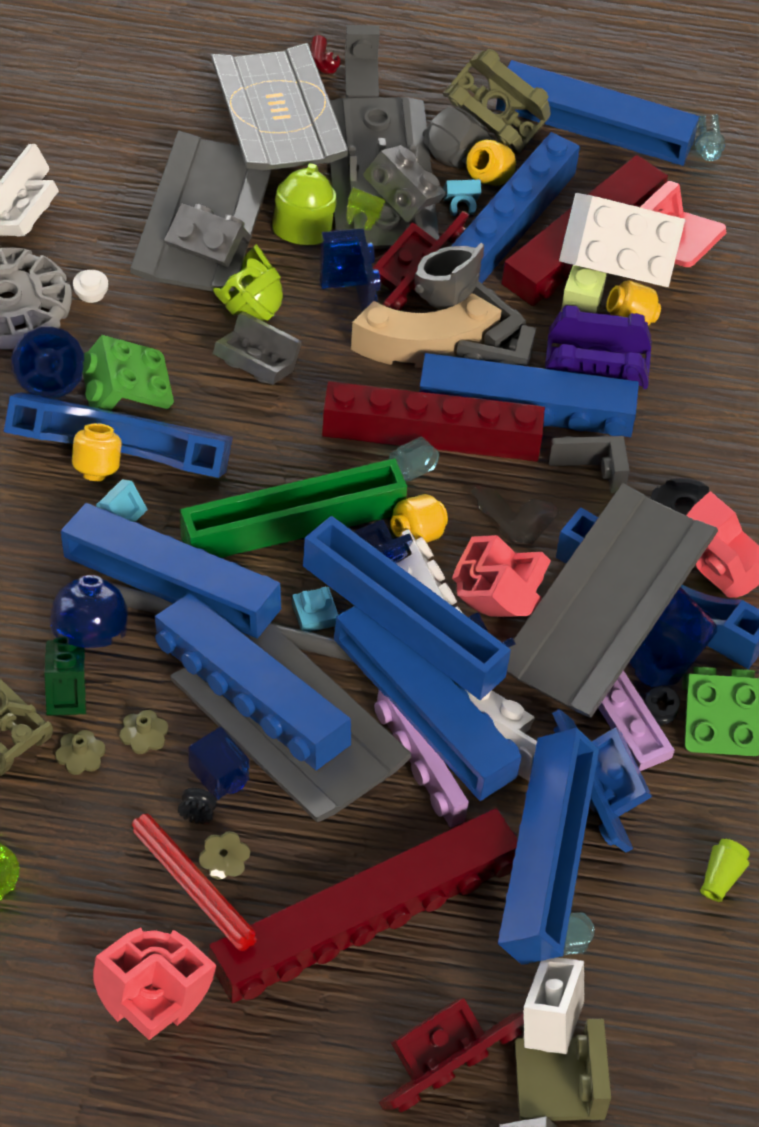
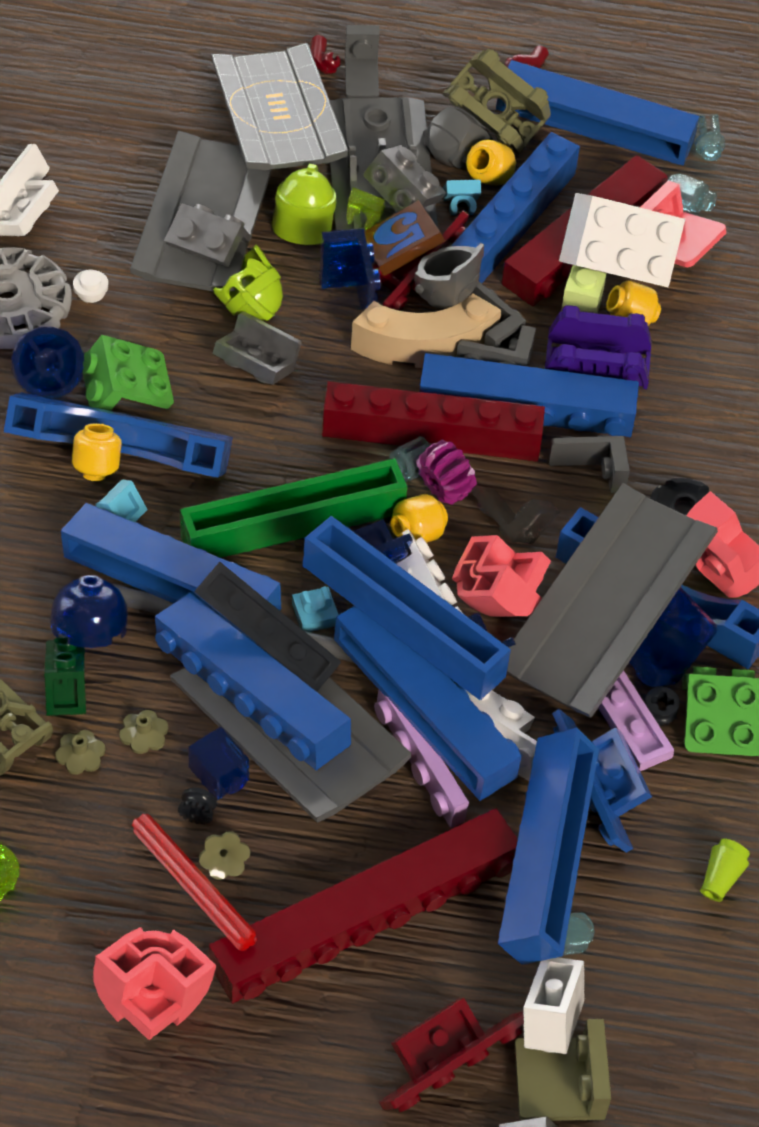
(267, 626): none -> black plate
(403, 237): none -> reddish brown tile
(446, 472): none -> magenta gear
(535, 59): none -> dark red arm
(694, 193): none -> clear light blue arm

